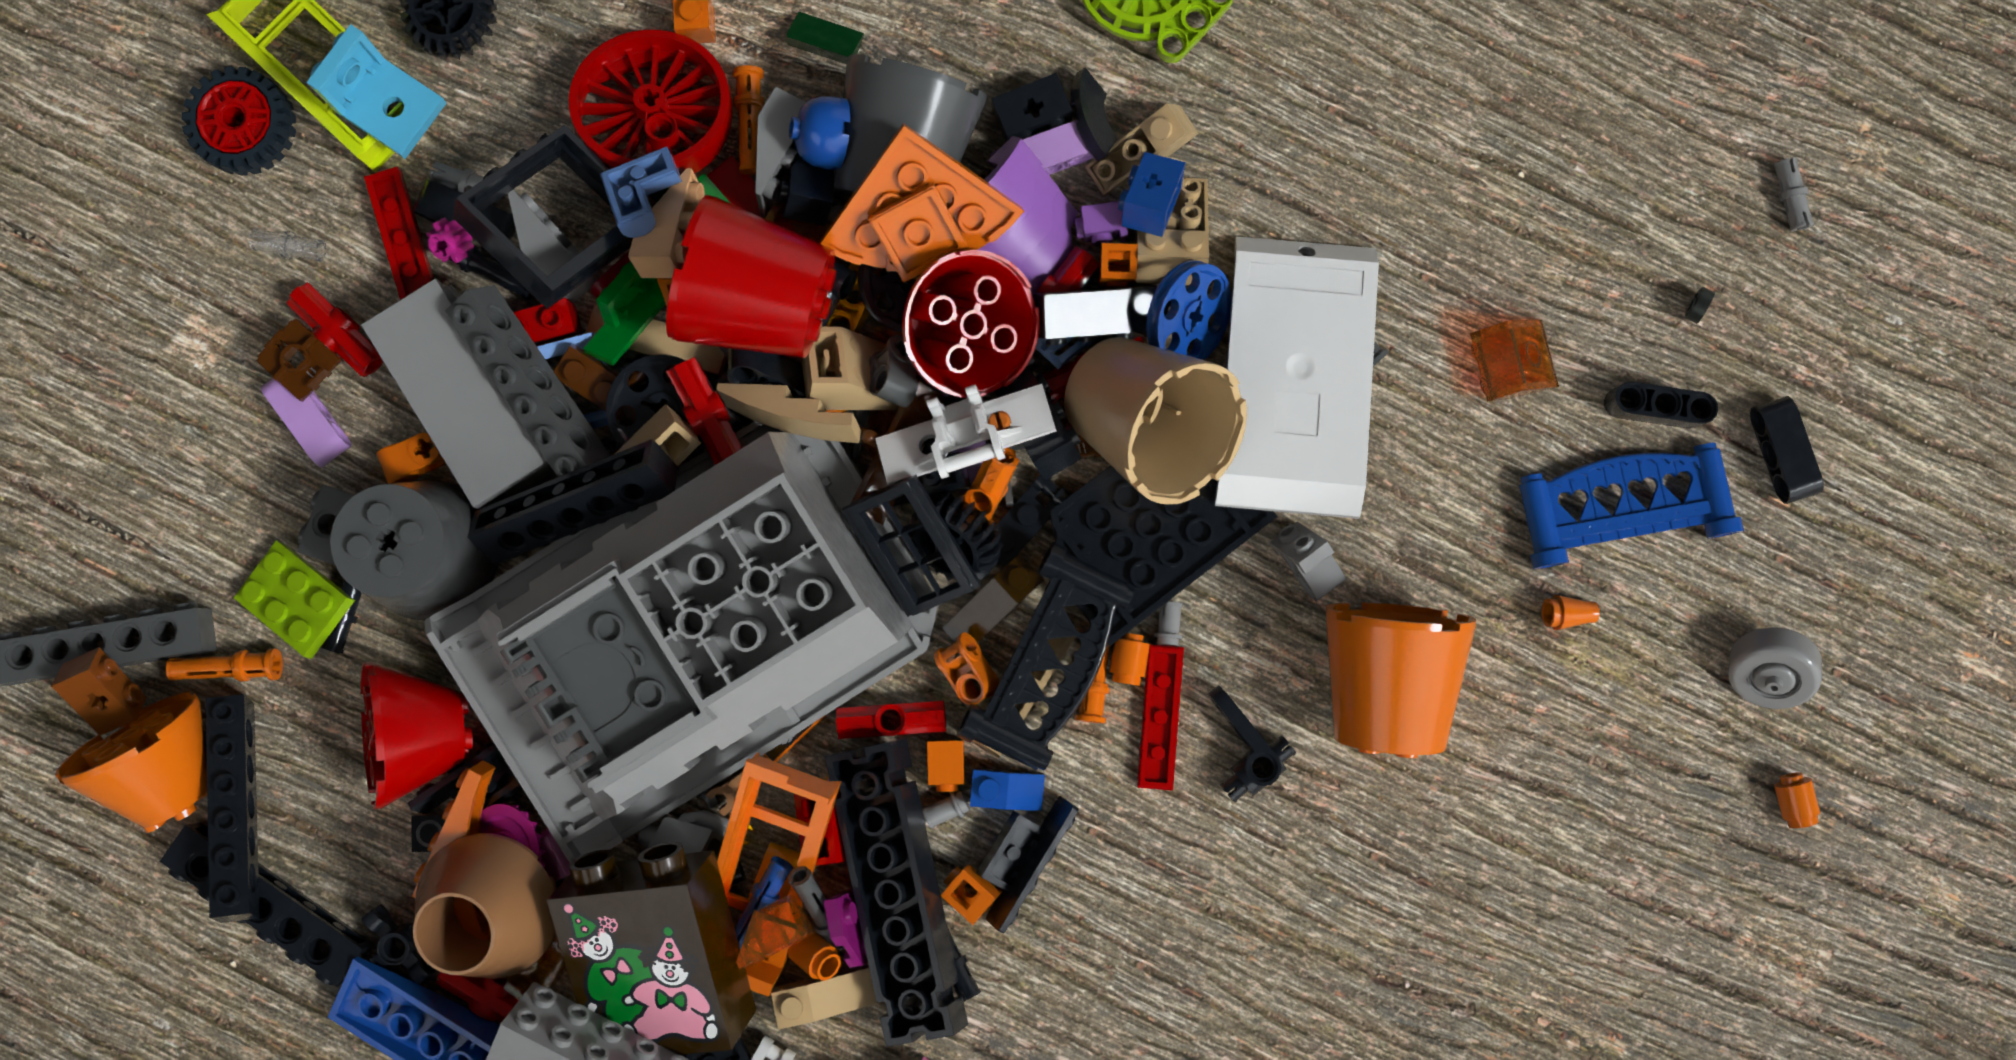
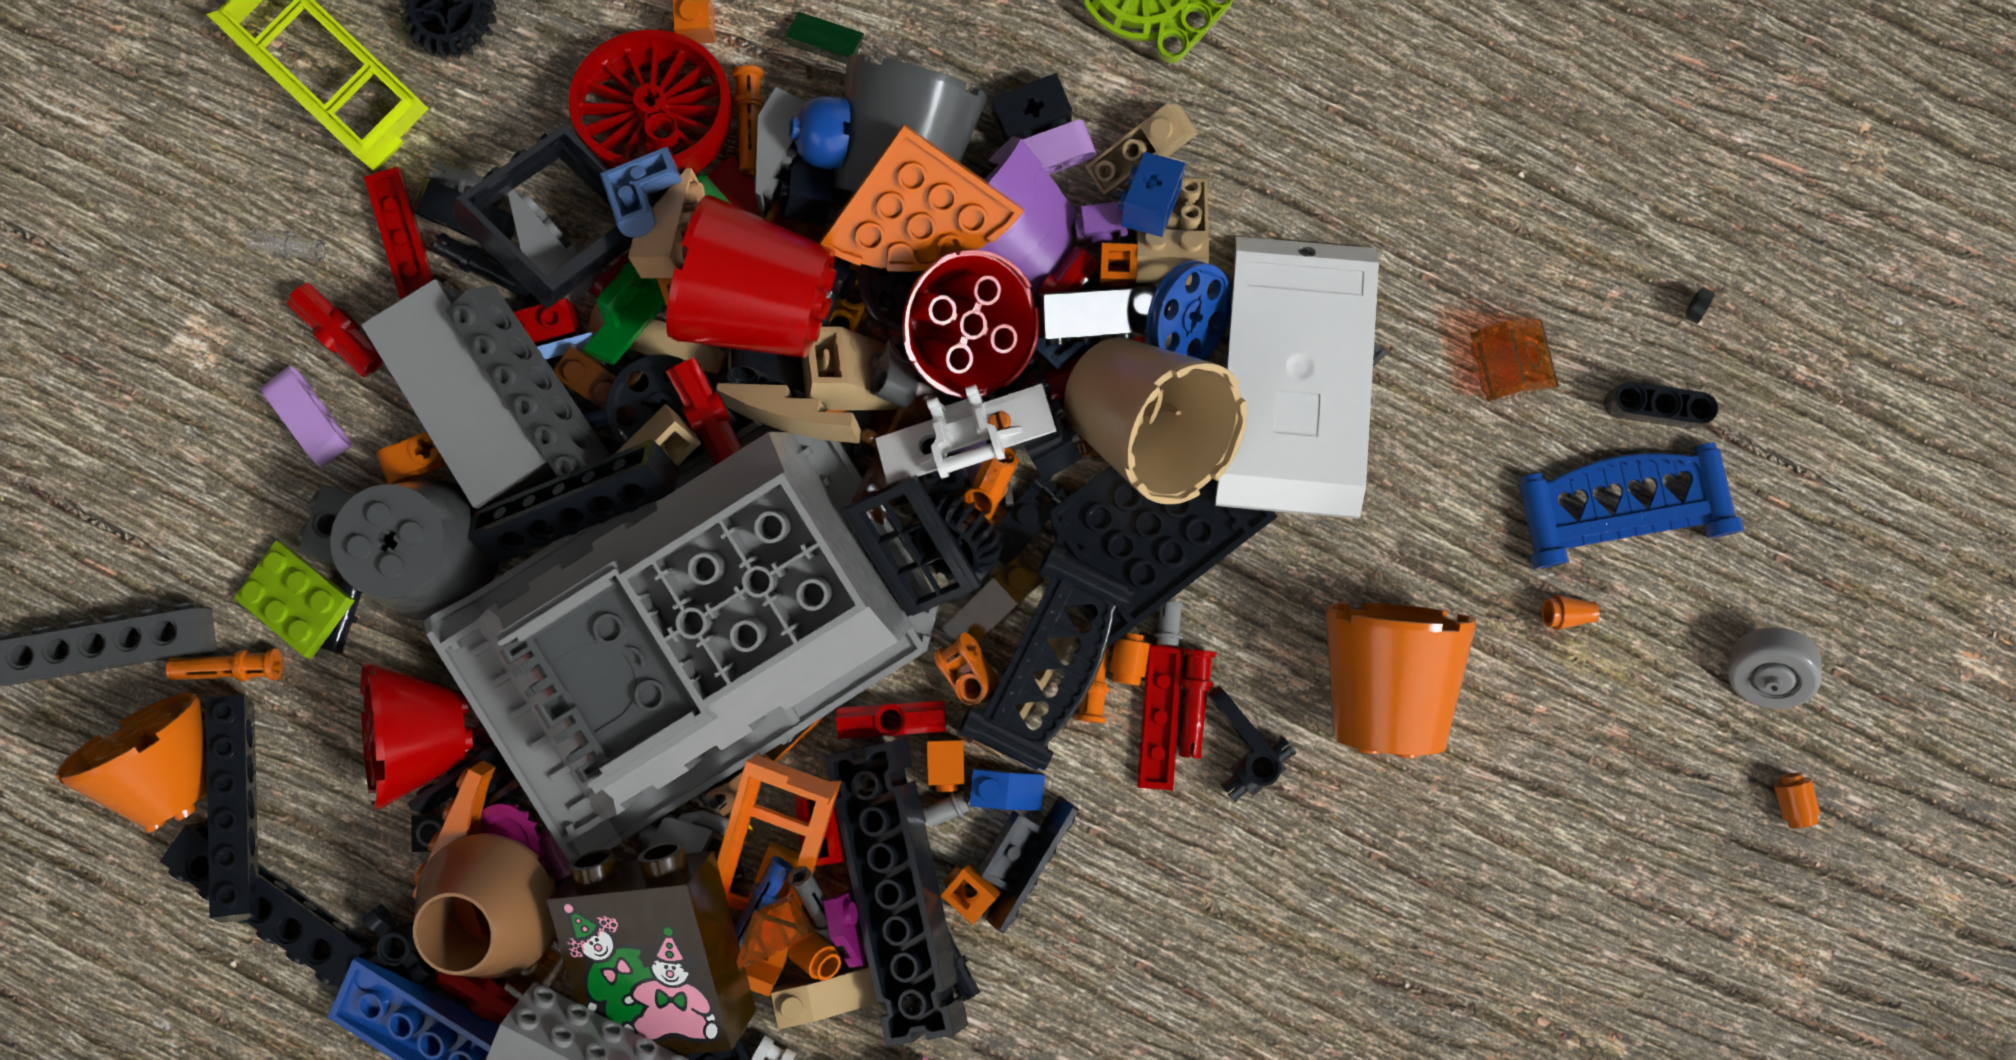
(99, 691): dark orange brick -> none
(219, 105): wheel -> none
(315, 367): reddish brown piece -> none
(362, 86): medium azure bracket -> none
(449, 241): dark pink gear -> none
(917, 231): orange tile -> none
(1090, 112): black tile -> none
(1197, 684): none -> red pin
(1309, 559): light grey pin -> none
(1786, 450): black beam -> none
(1793, 194): light grey pin -> none

